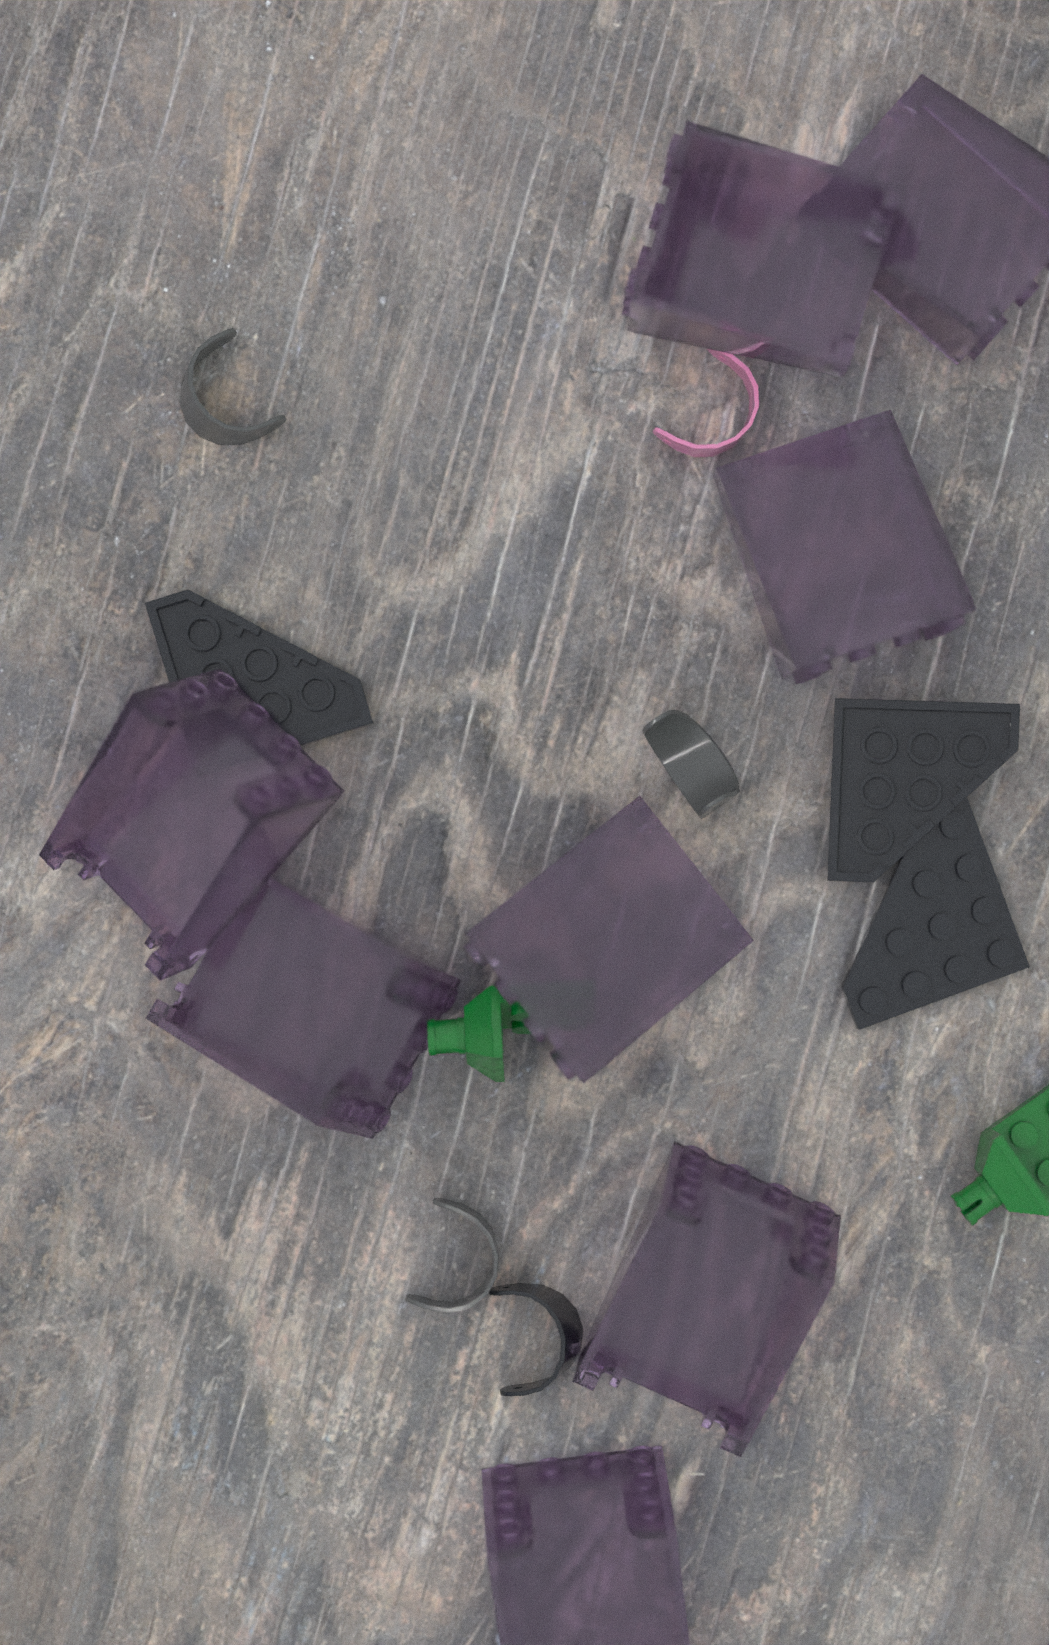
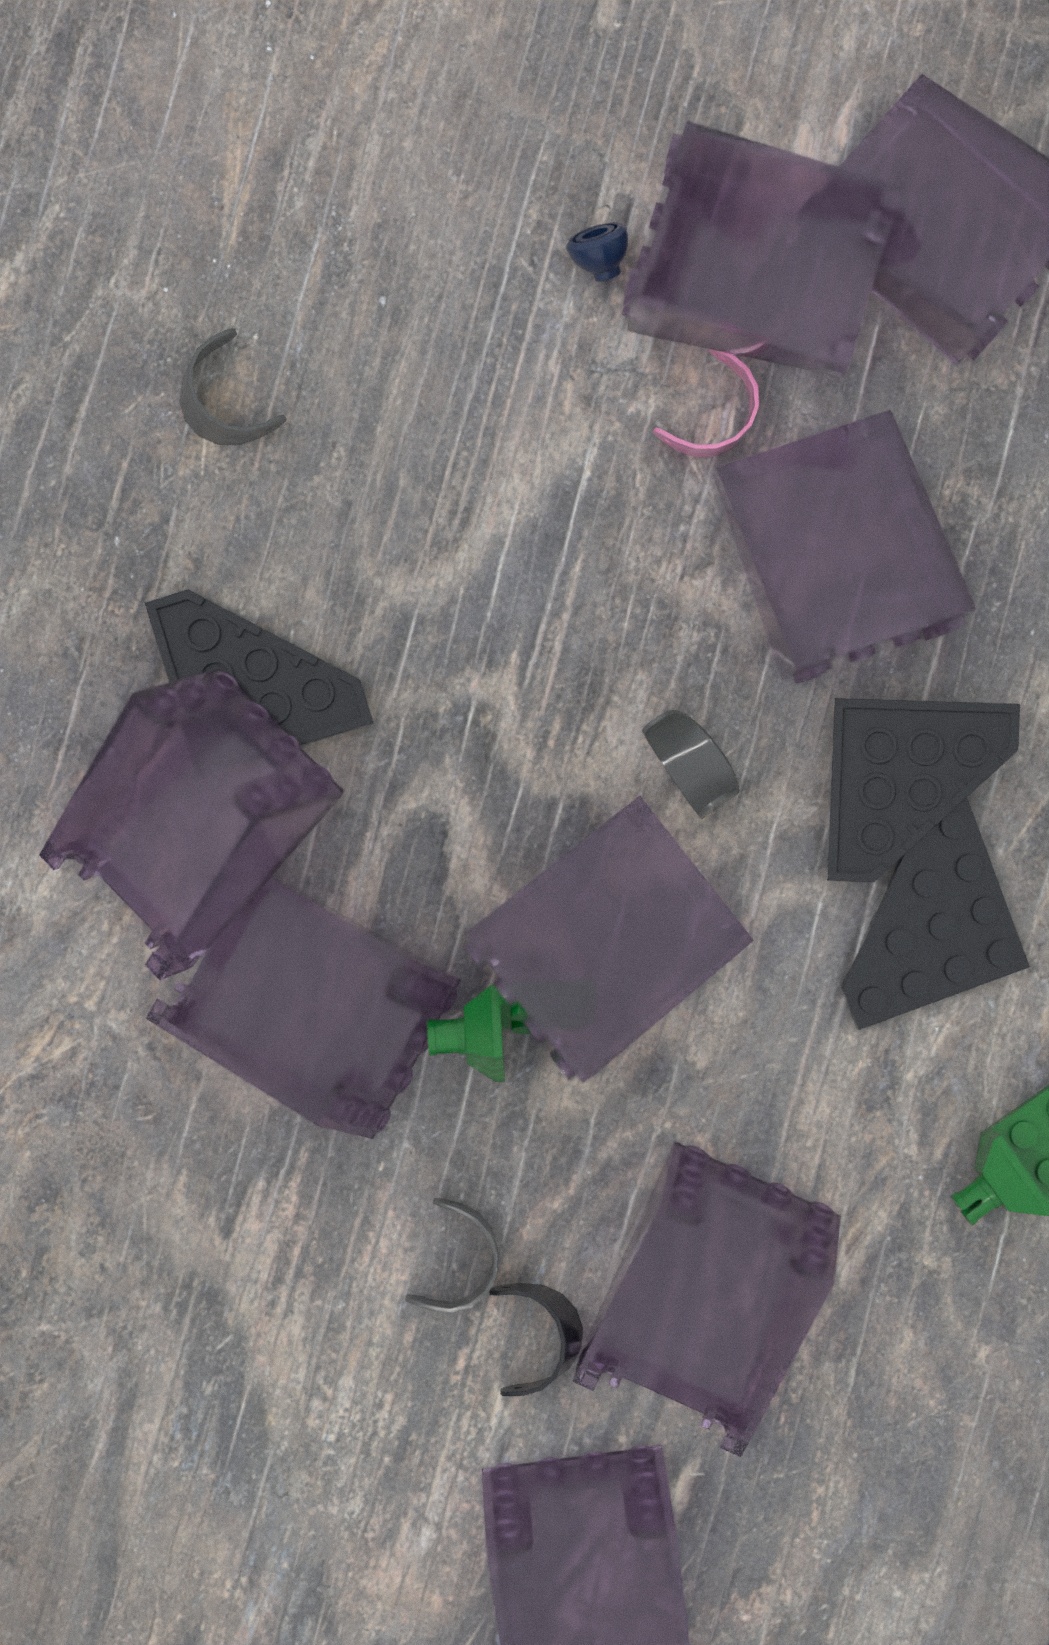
(600, 249): none -> dark blue brick

